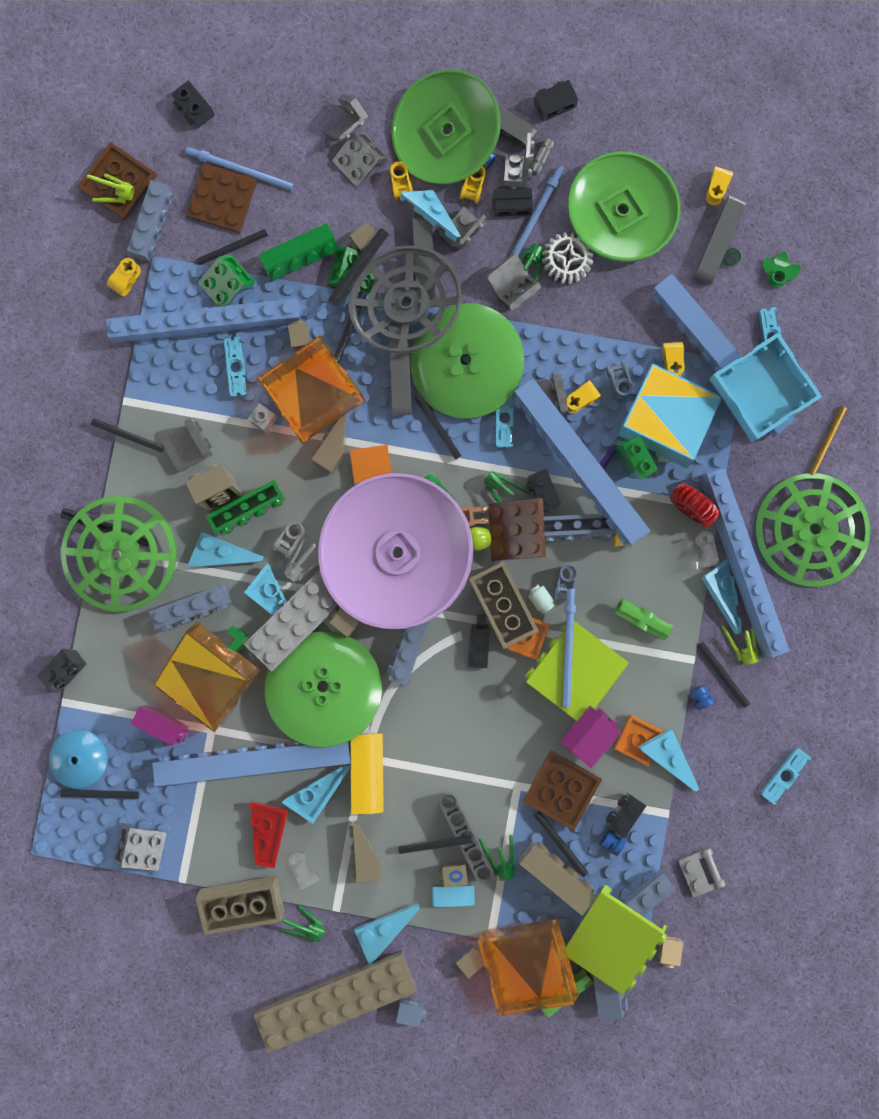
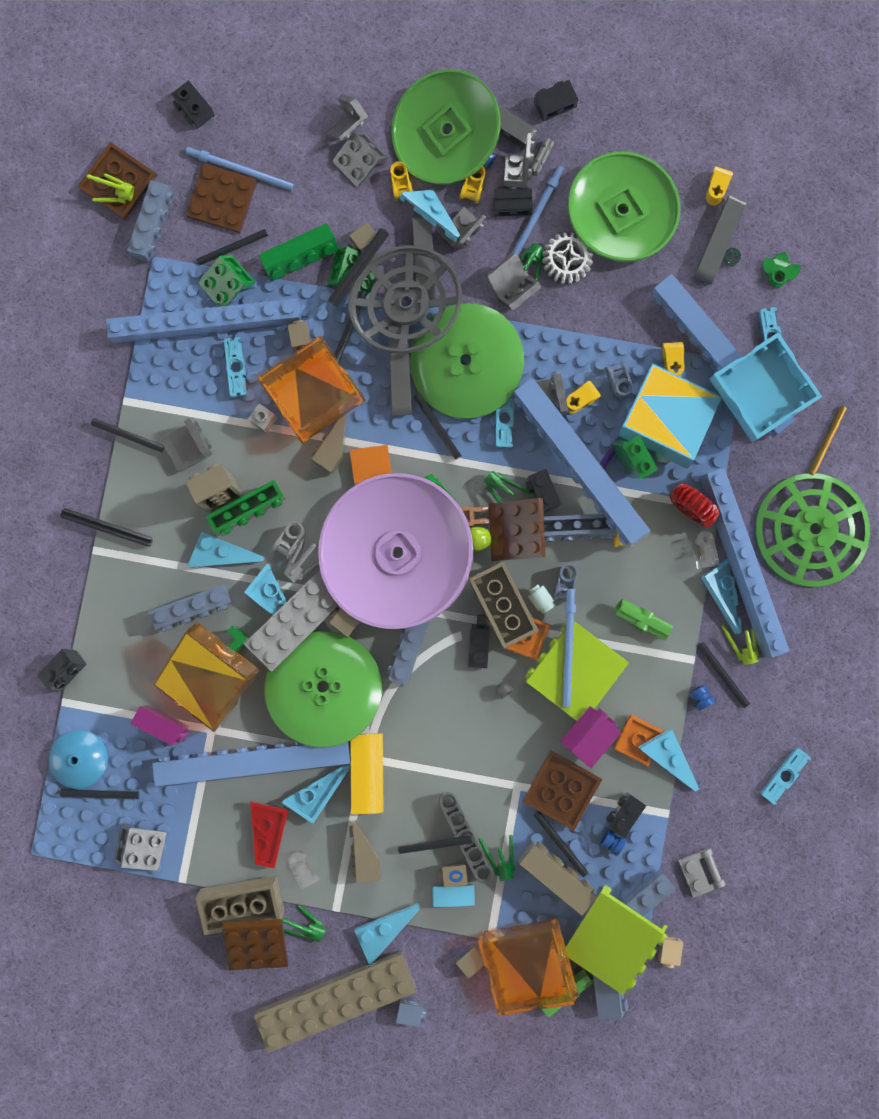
(123, 279): yellow piece -> none
(129, 550): bright green dish -> none
(255, 944): none -> reddish brown plate

